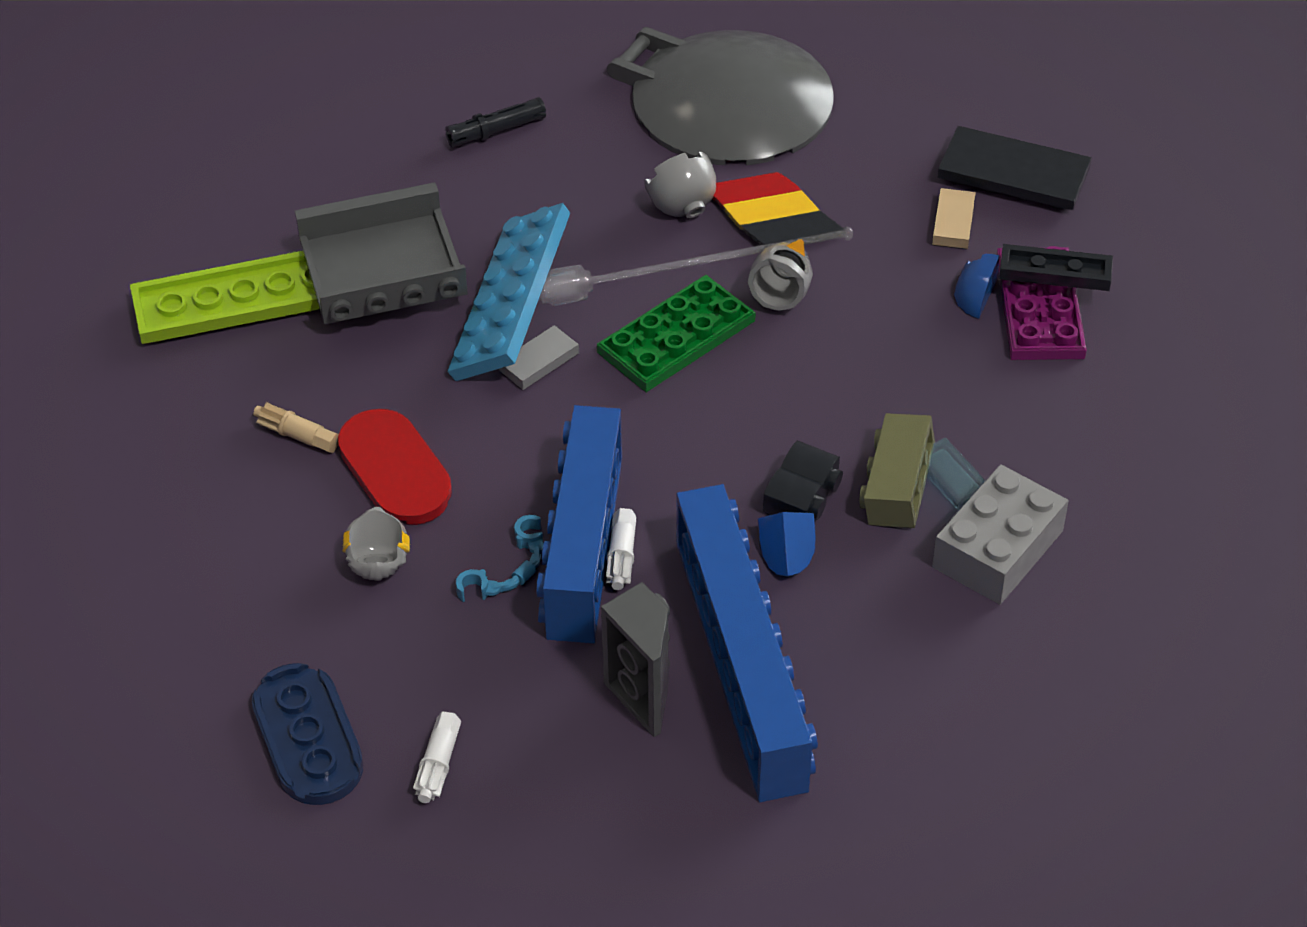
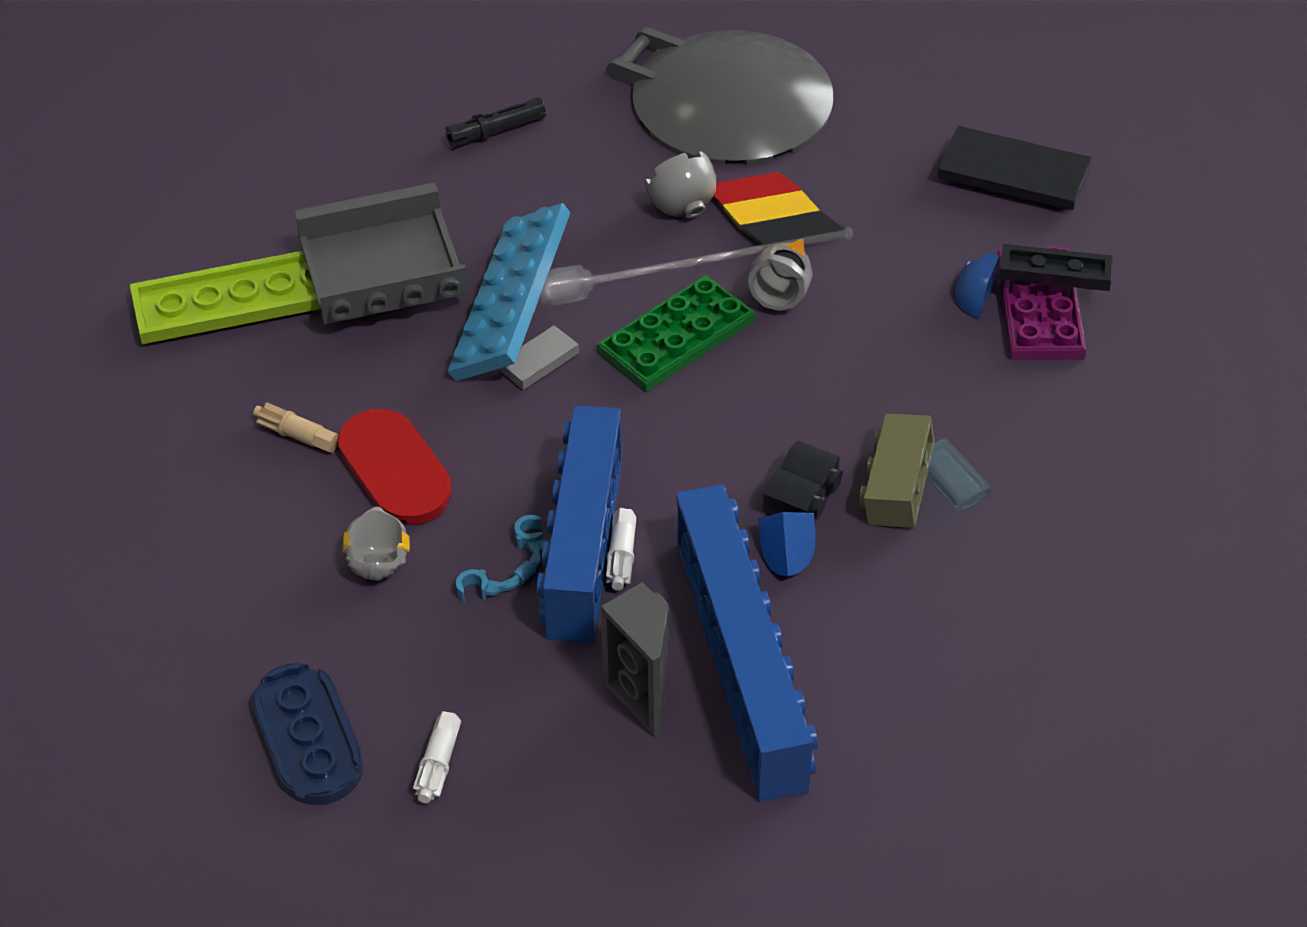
(954, 218): tan tile -> none
(1000, 534): light grey brick -> none

